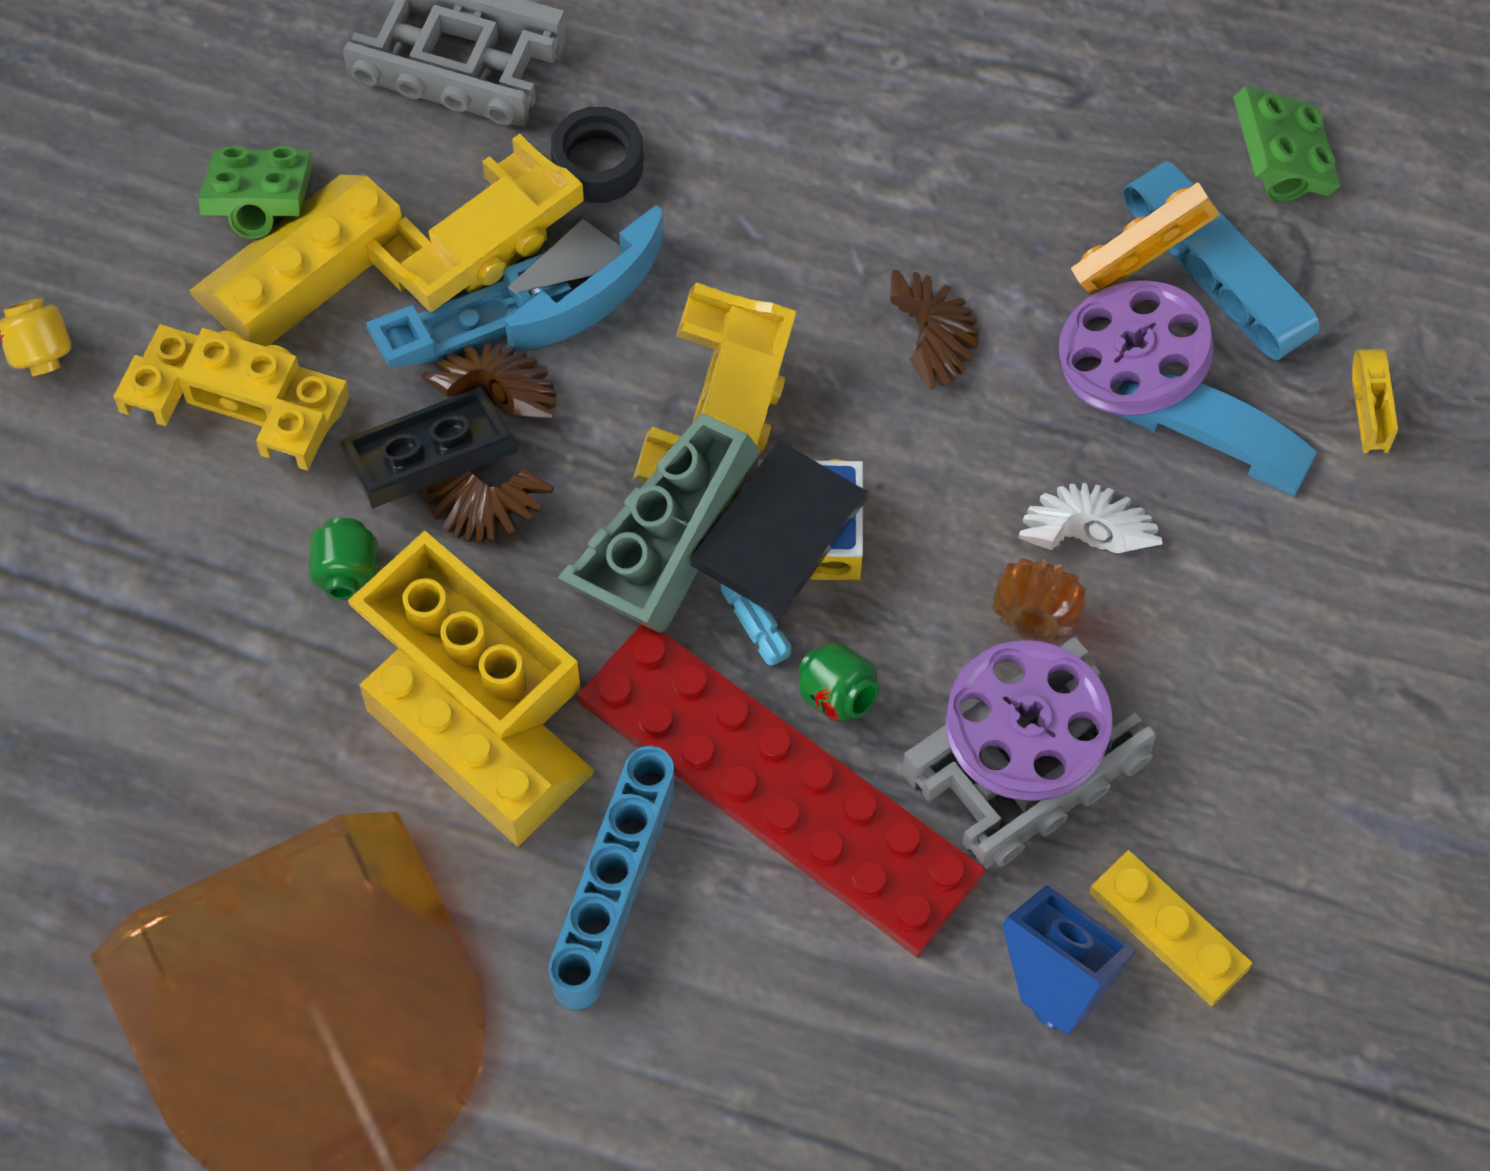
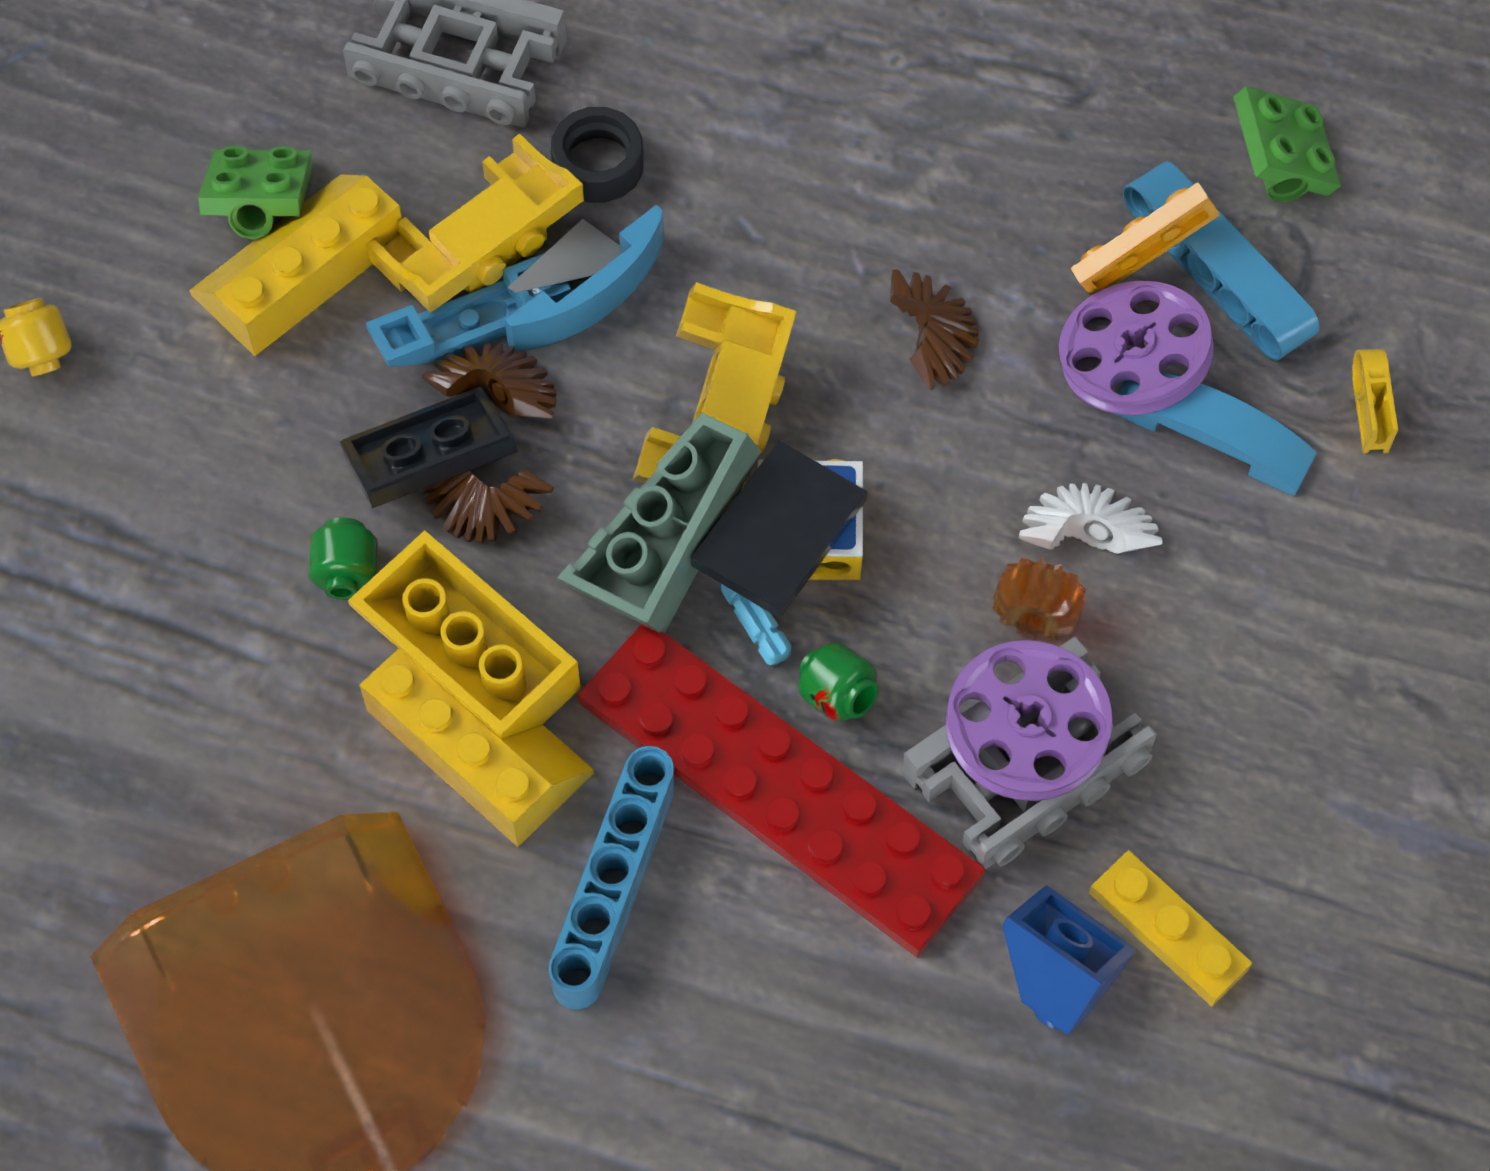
(239, 381): yellow bracket -> none

